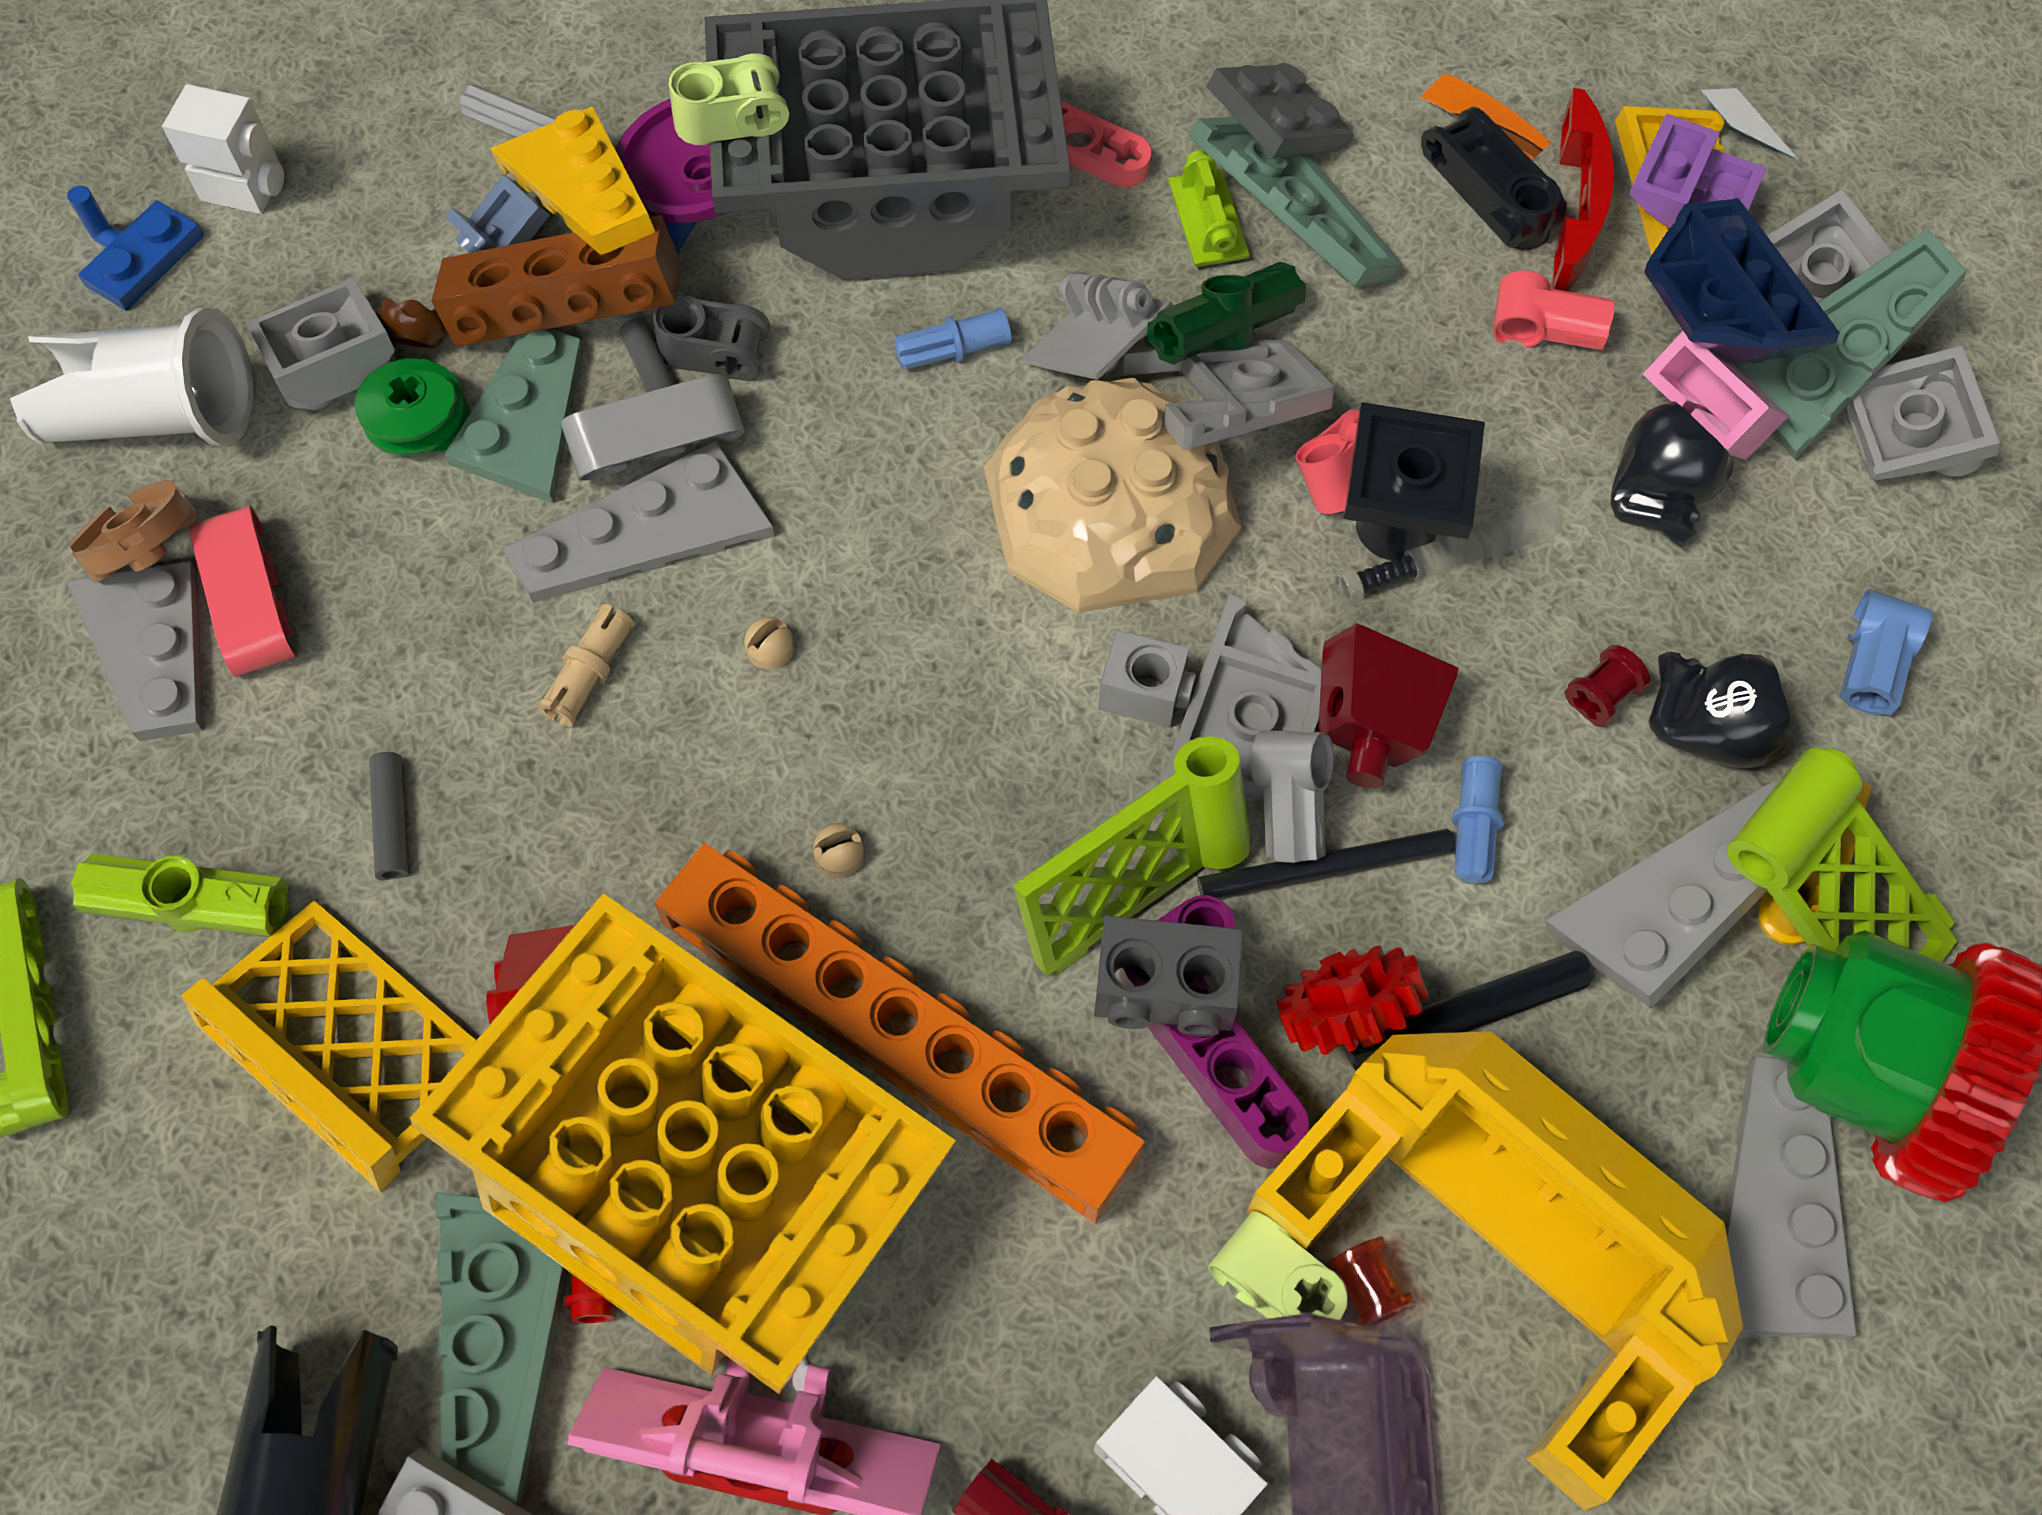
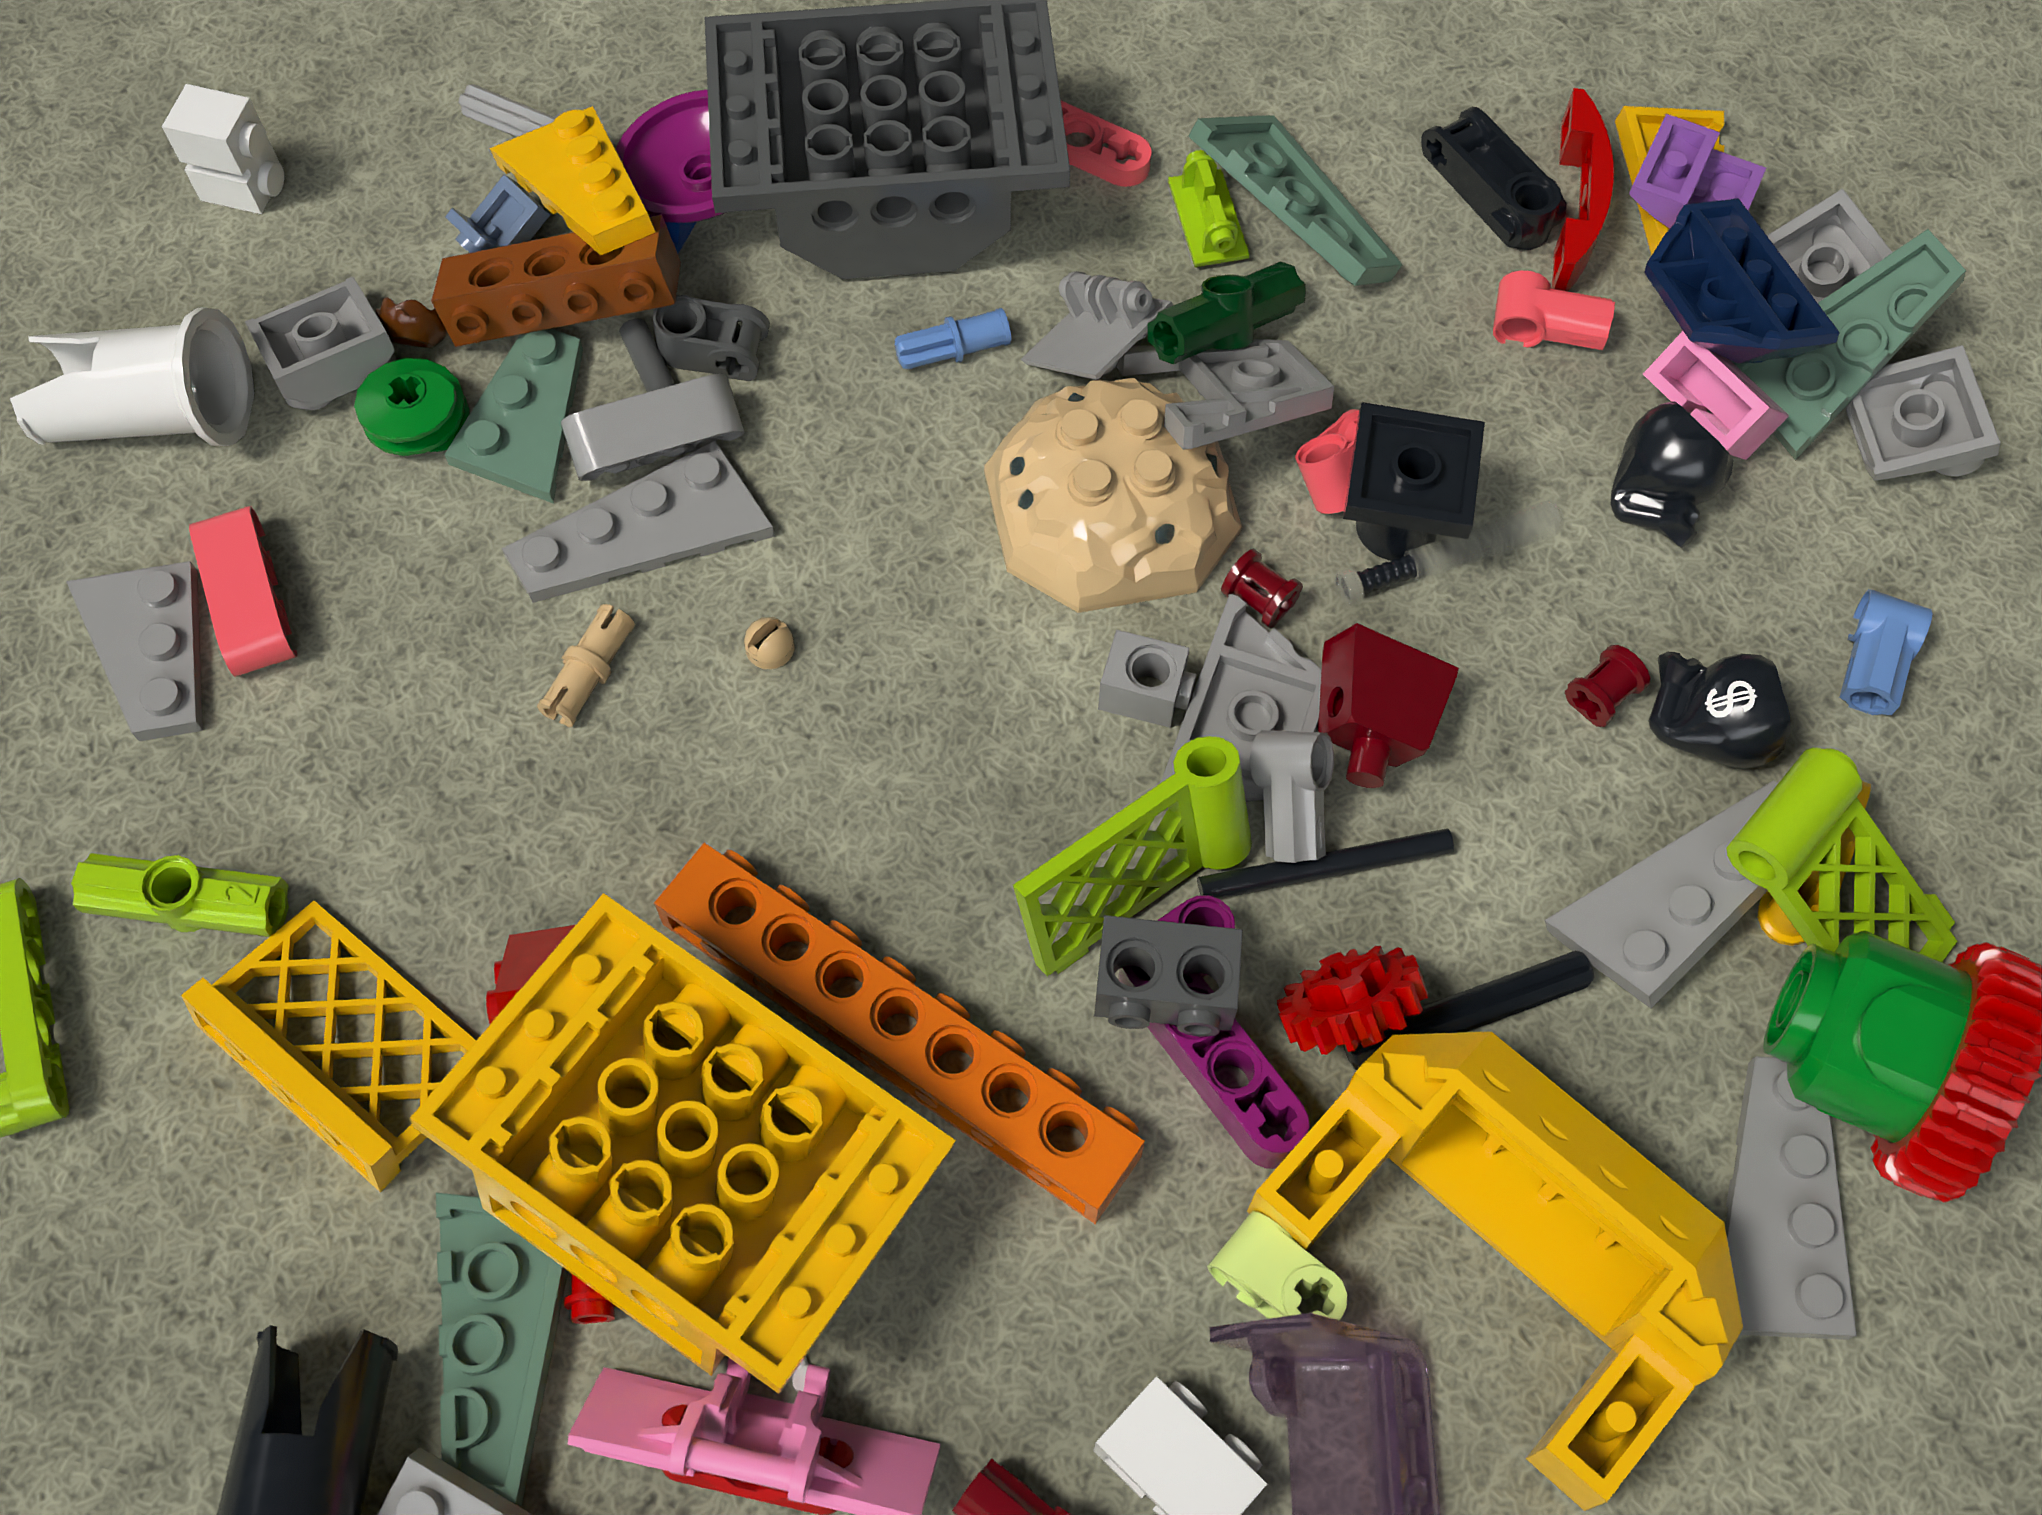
(133, 533): medium nougat plate -> none
(134, 256): blue plate -> none
(388, 816): dark grey piece -> none
(720, 99): yellowish green piece -> none
(842, 856): tan hinge -> none
(1242, 580): none -> dark red bush
(1280, 109): dark grey plate -> none
(1371, 1282): clear red bush -> none
(1456, 96): orange sticker -> none
(1478, 819): medium blue axle -> none
(1744, 117): white sticker -> none

